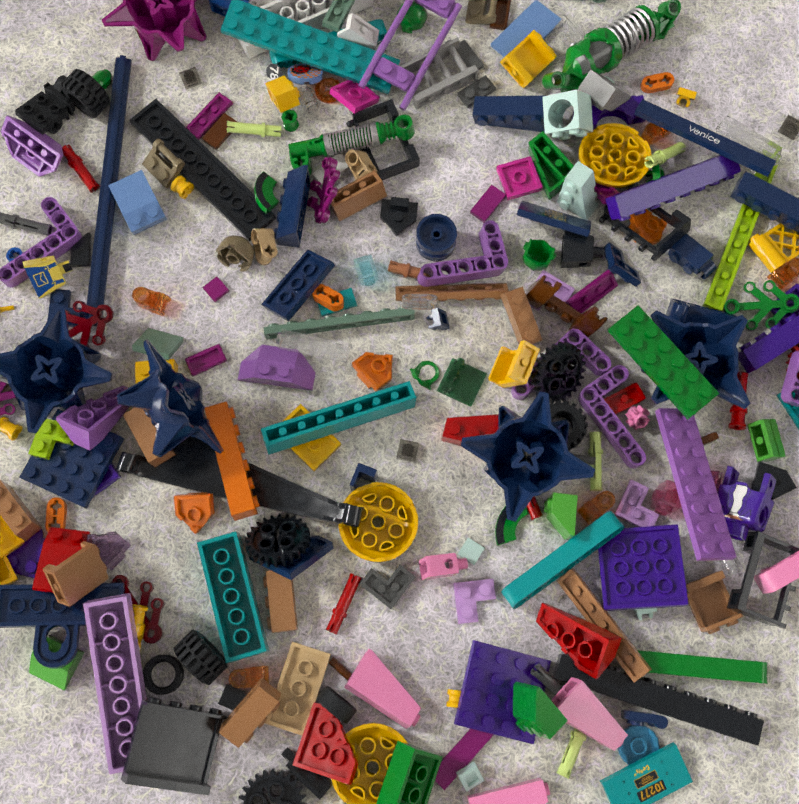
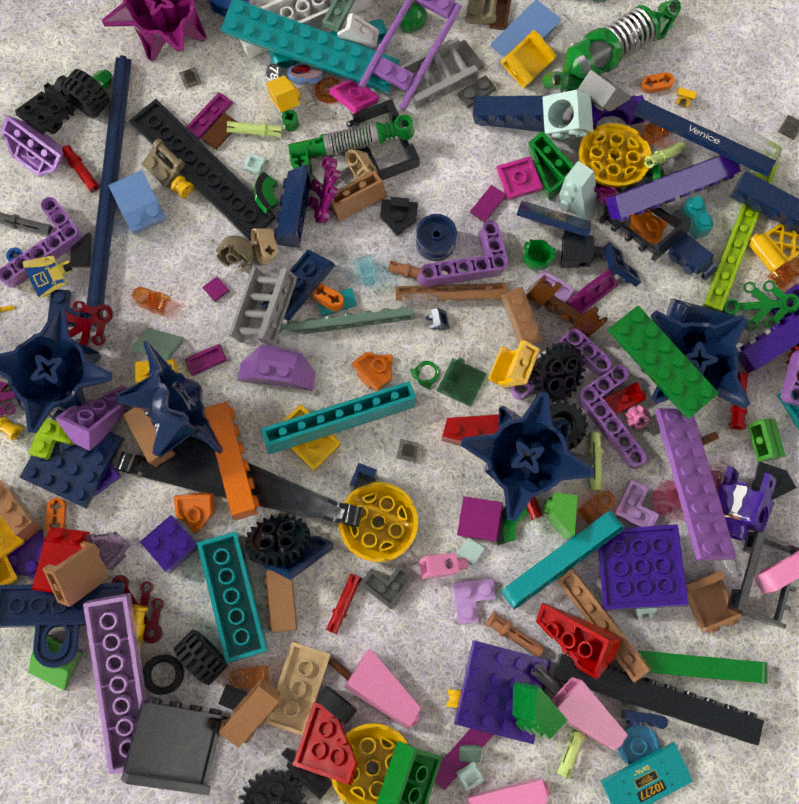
(170, 544): none -> dark purple brick
(254, 164): none -> light aqua tile
(276, 309): none -> light grey fence
(469, 753): none -> sand green slope
(480, 519): none -> magenta tile
(506, 629): none -> nougat pin
(700, 219): none -> teal brick

